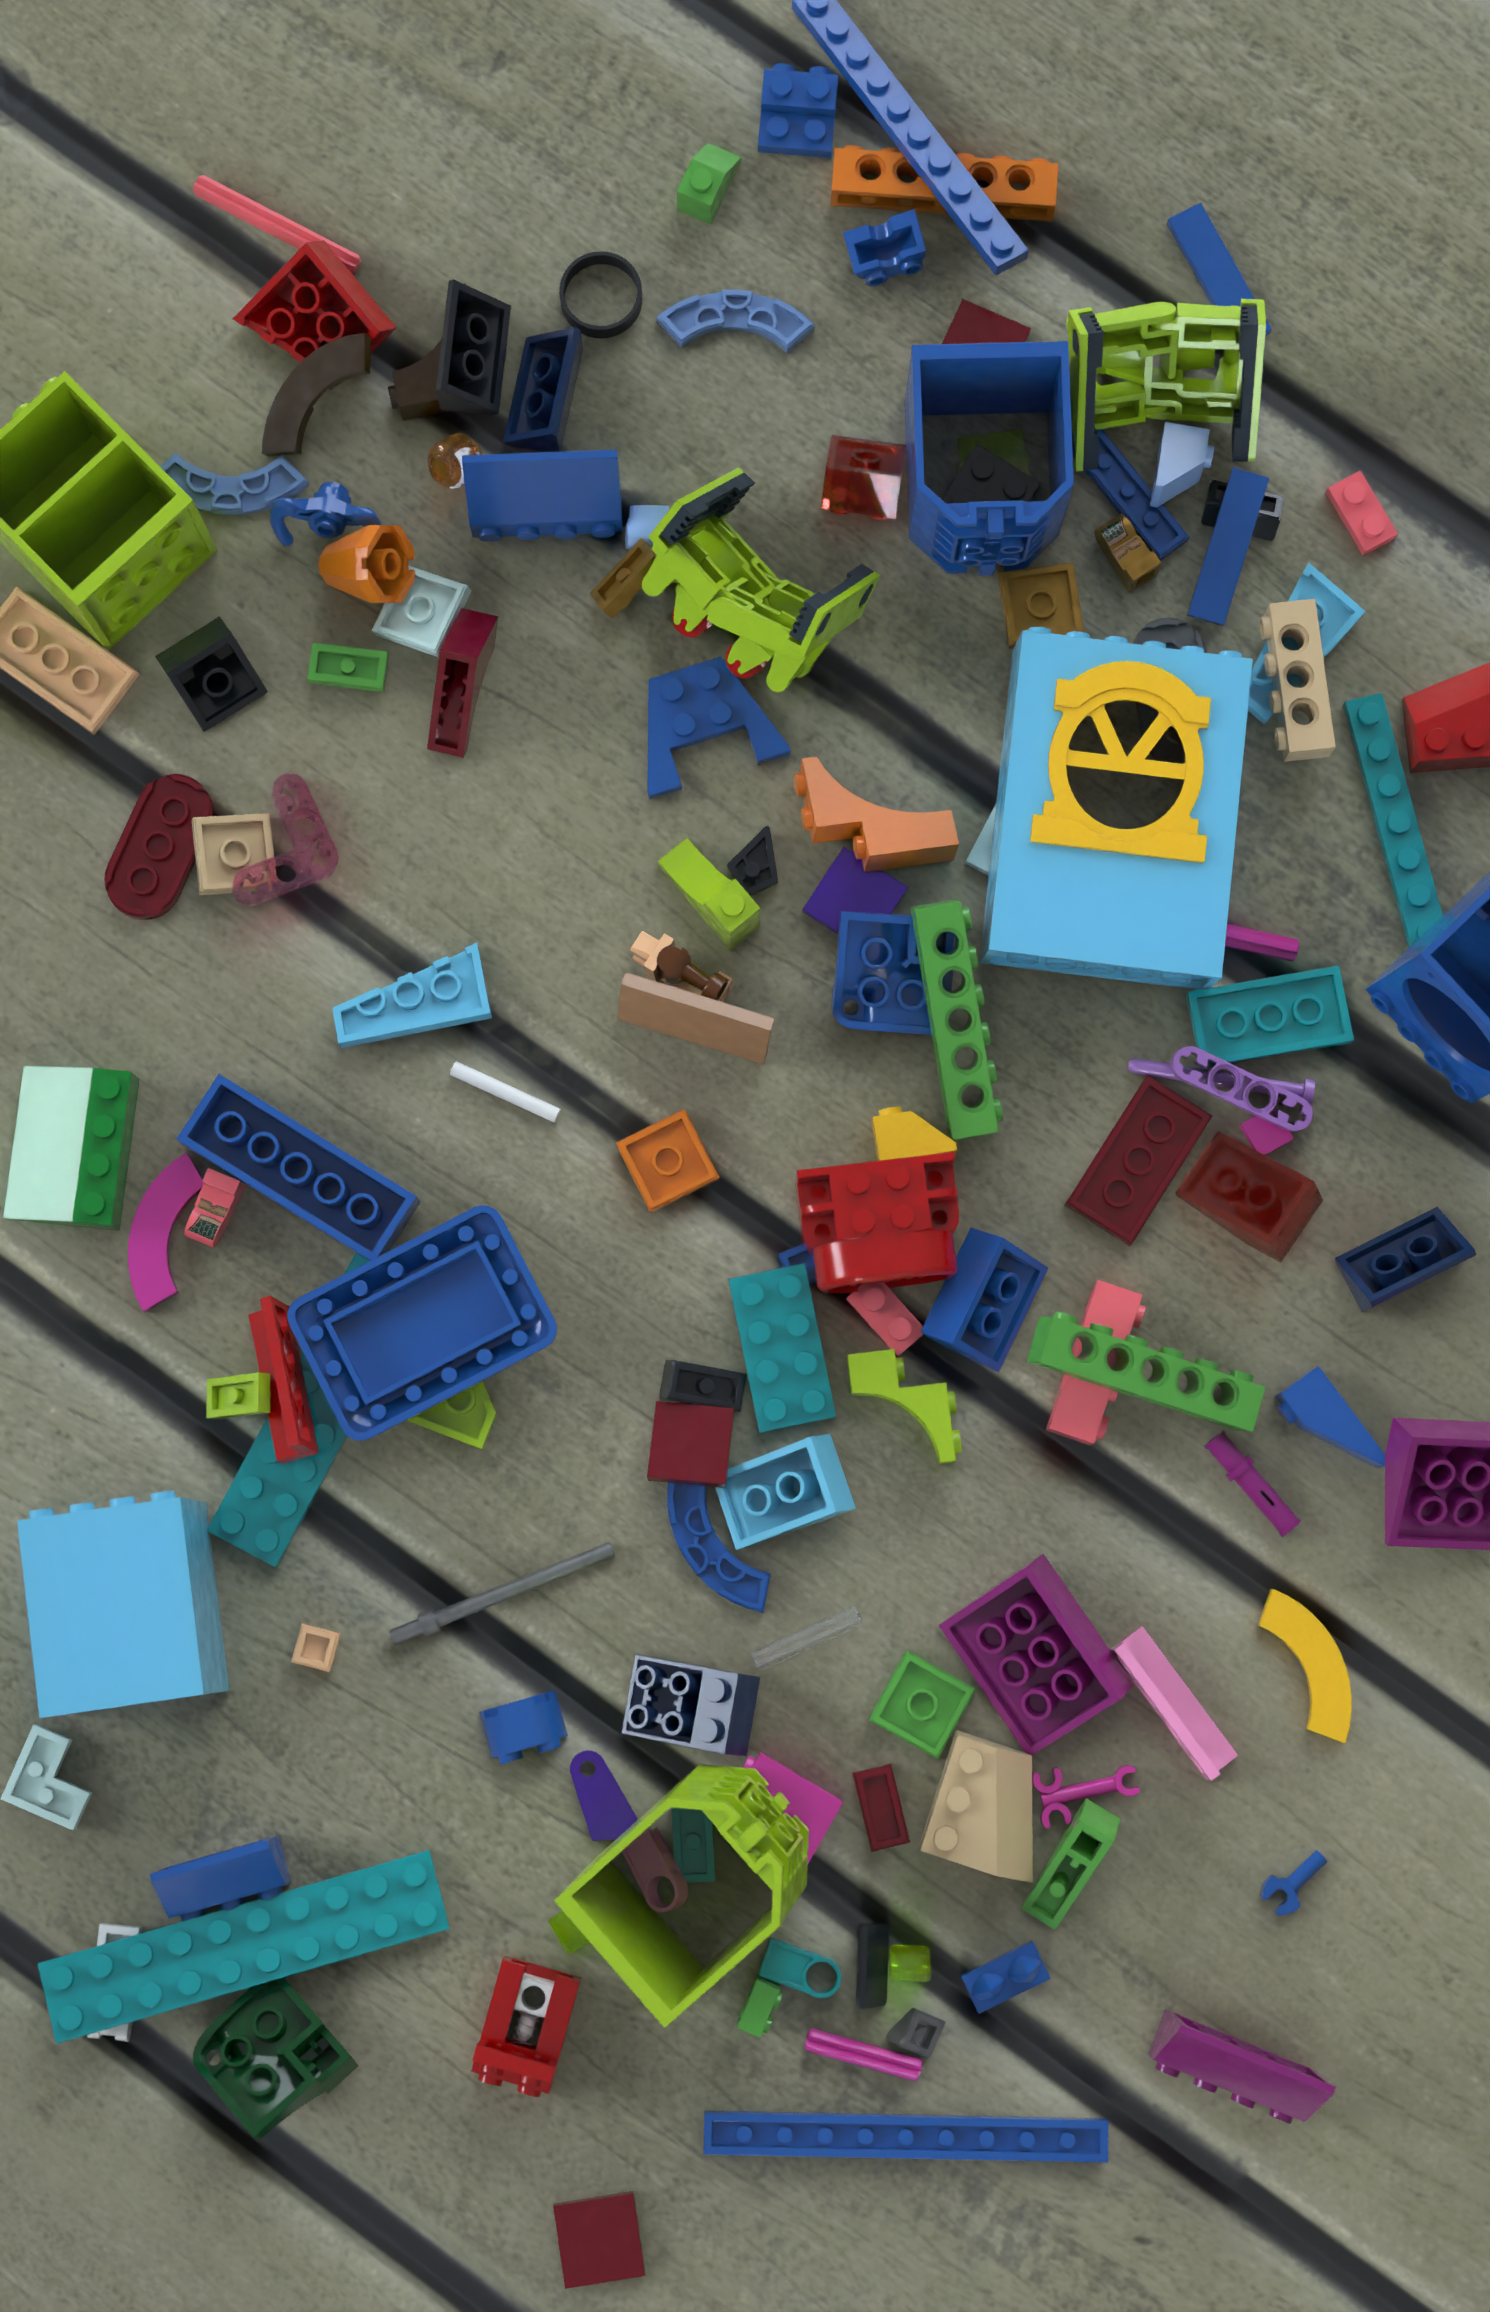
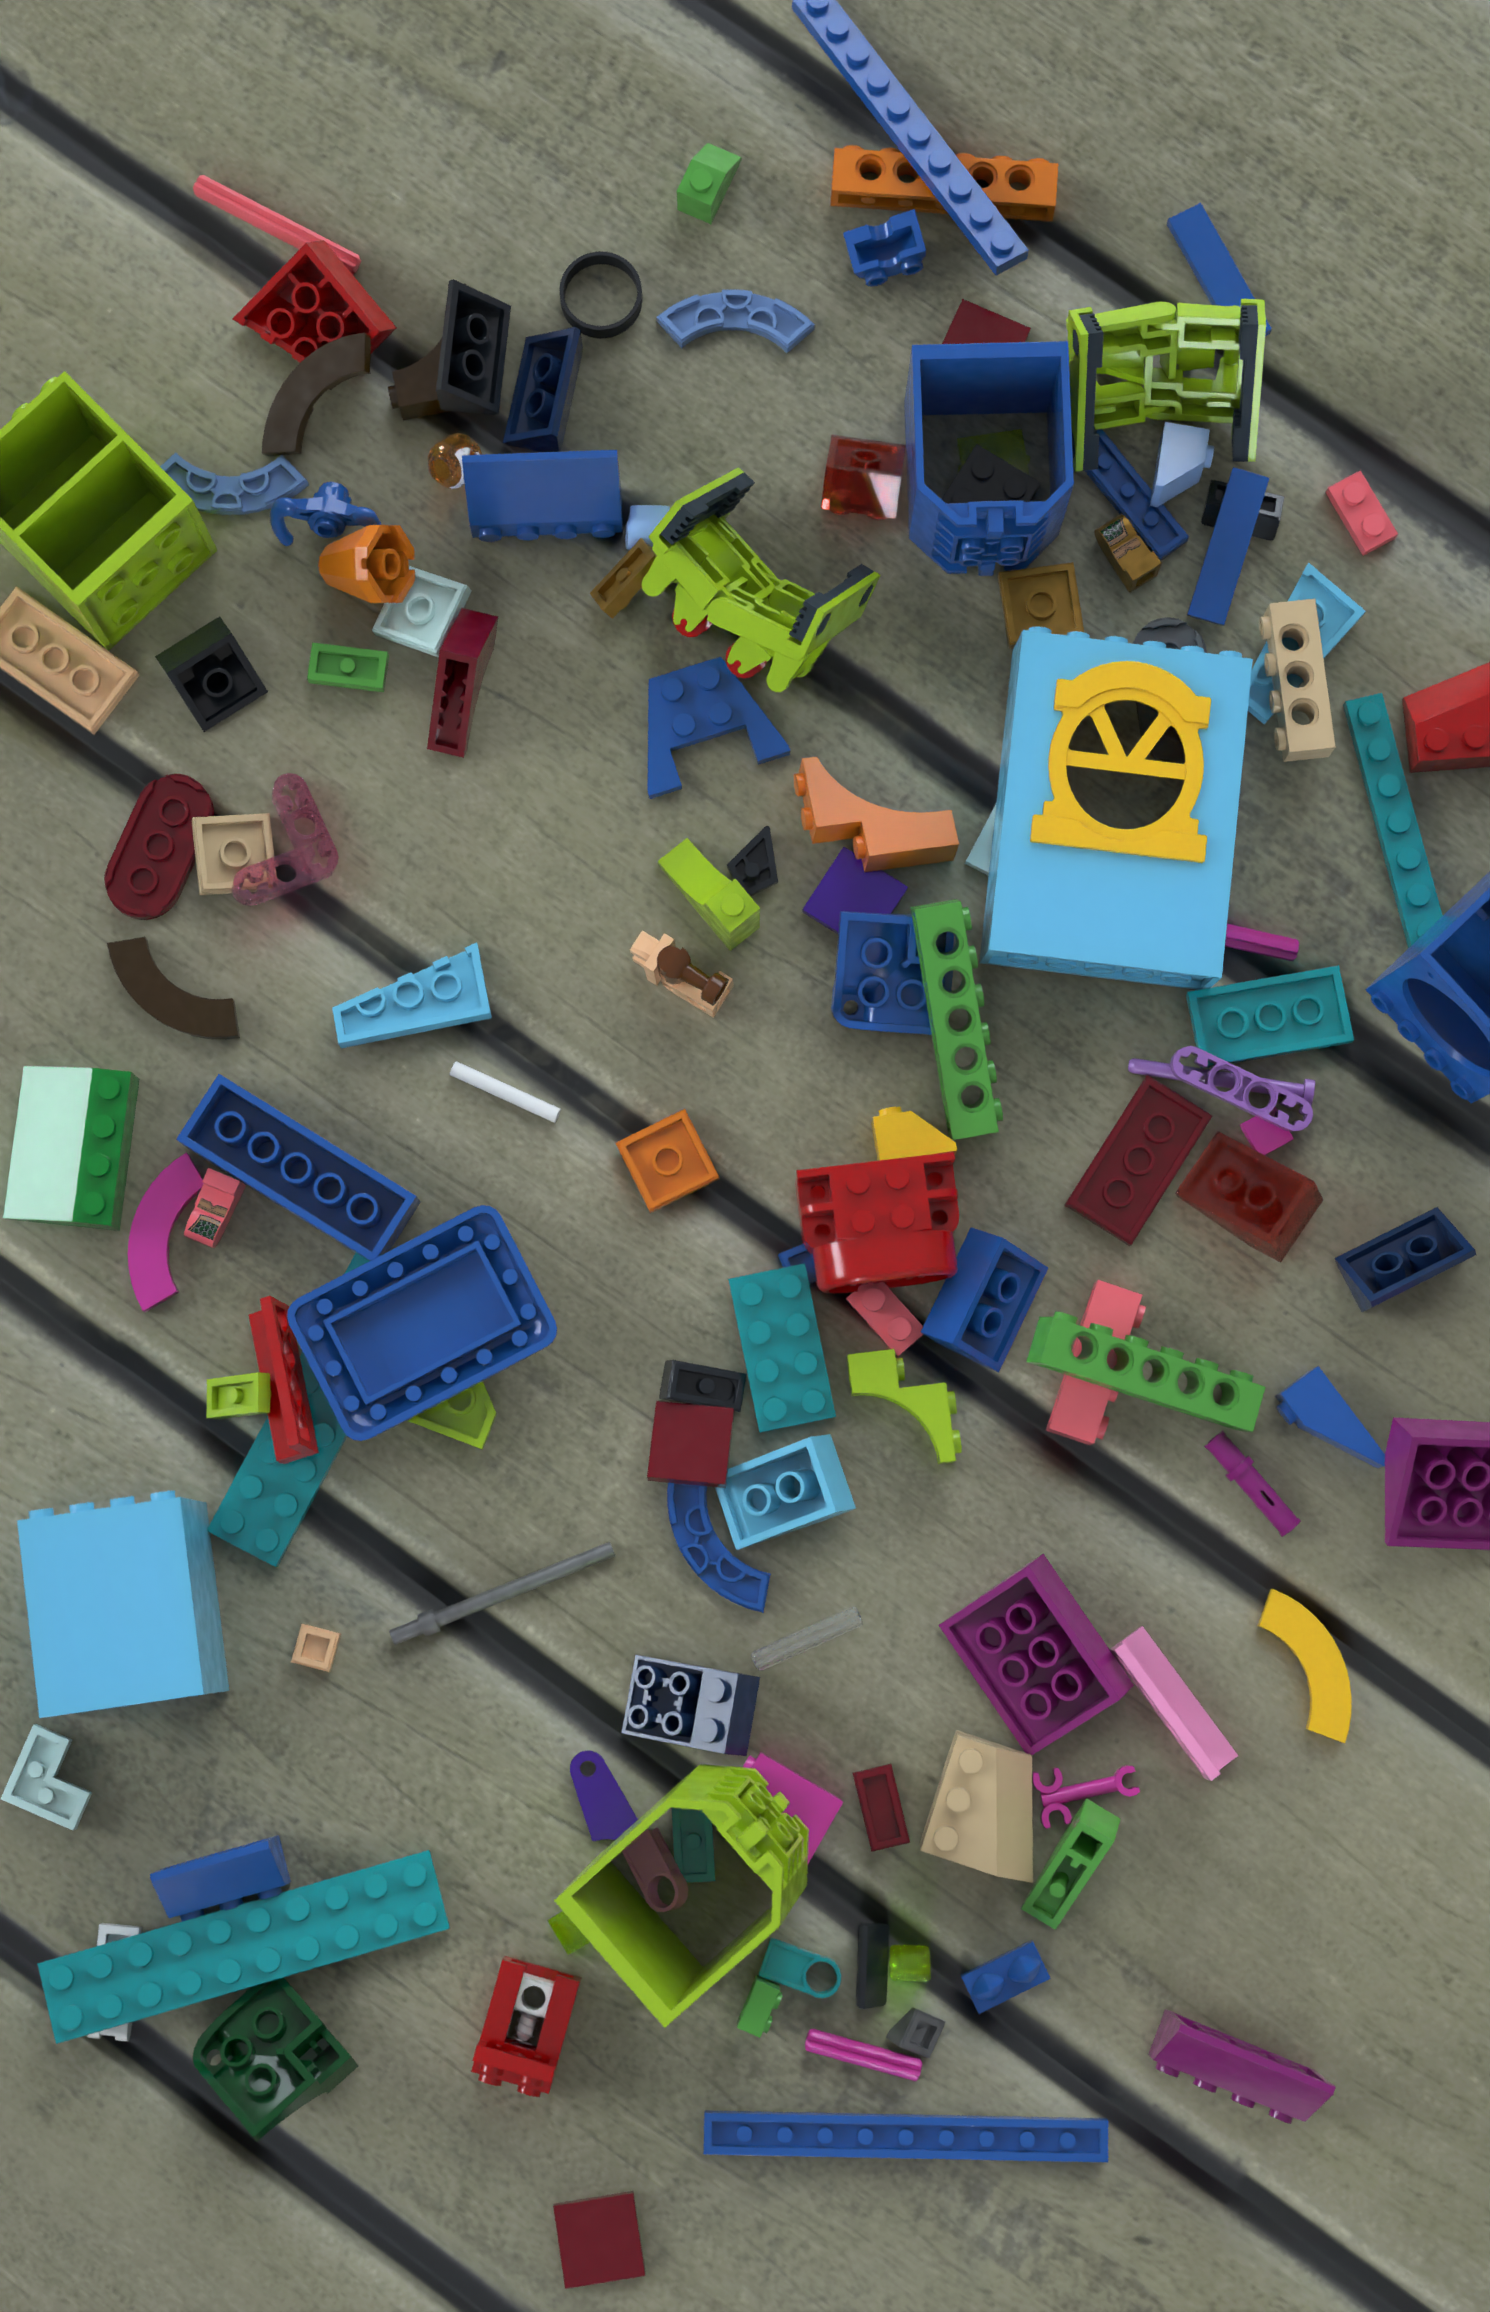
(167, 1002): none -> dark brown tile
(524, 1725): blue cylinder -> none
(694, 1018): medium nougat tile -> none
(798, 111): blue plate -> none
(922, 1704): bright green tile -> none
(1292, 1883): blue bar -> none

